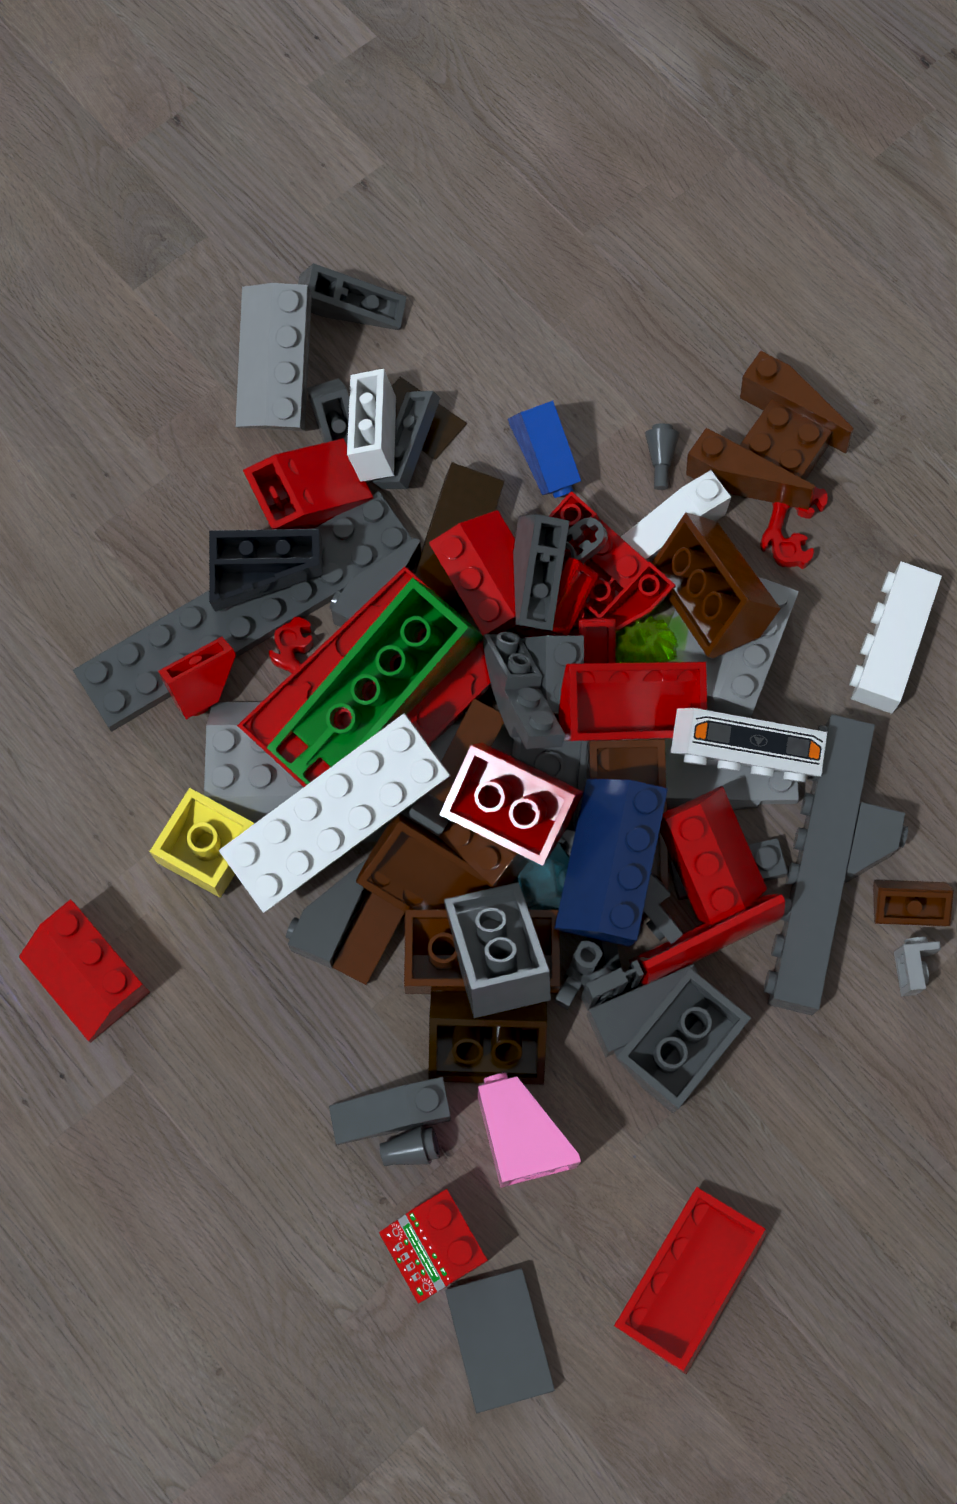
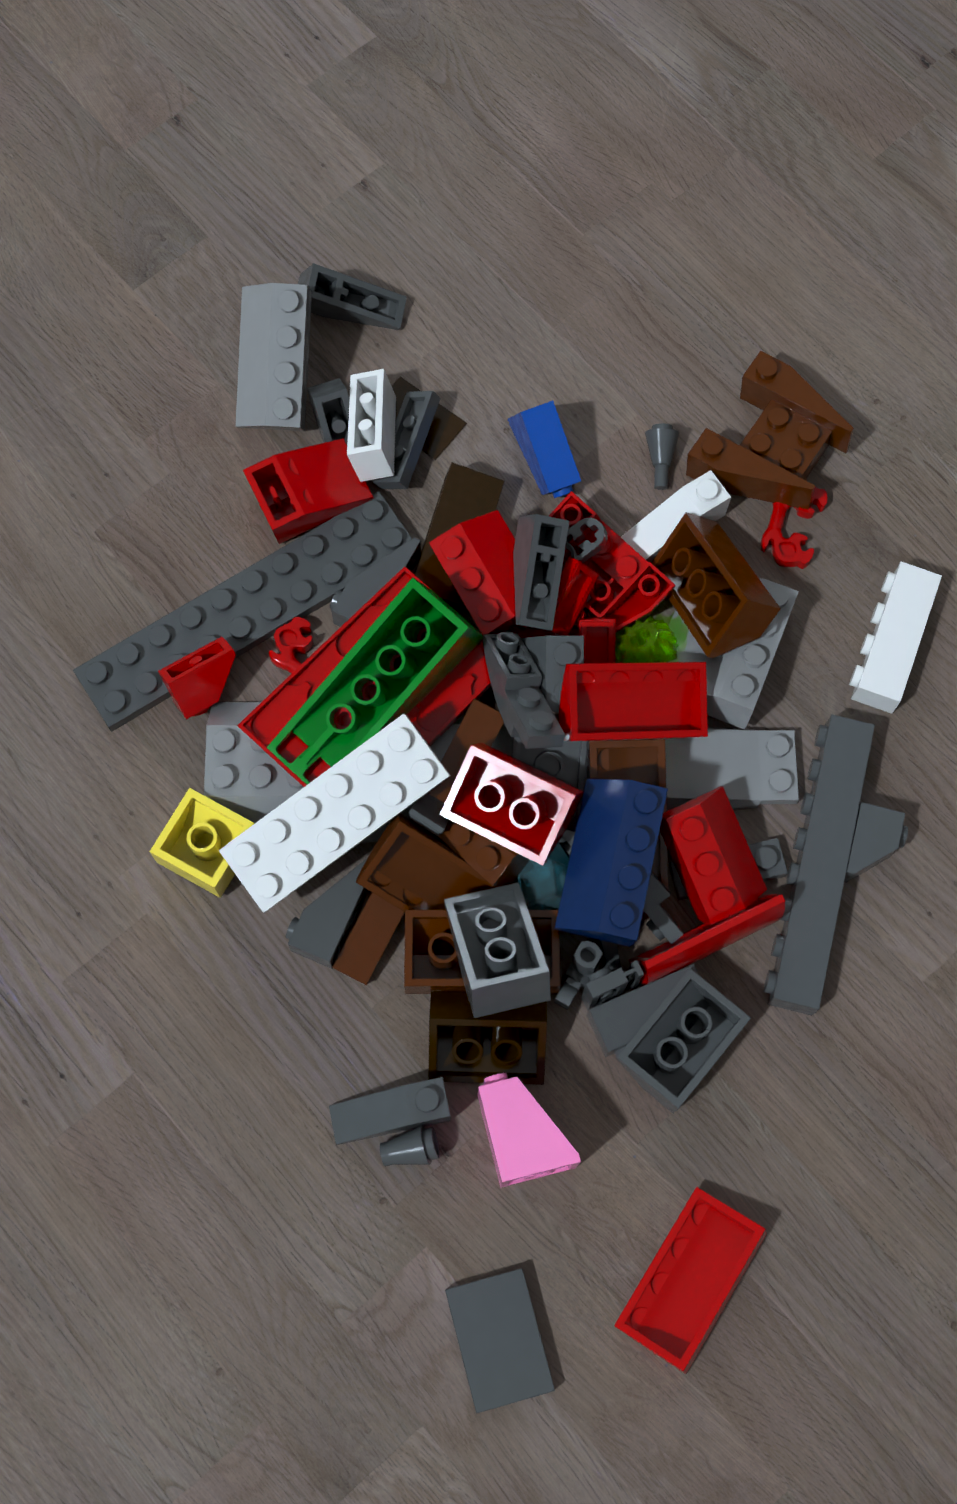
(82, 971): red slope -> none
(260, 562): black wedge -> none
(433, 1246): red slope -> none
(749, 743): white brick -> none
(911, 971): light grey bracket -> none
(912, 902): reddish brown slope -> none

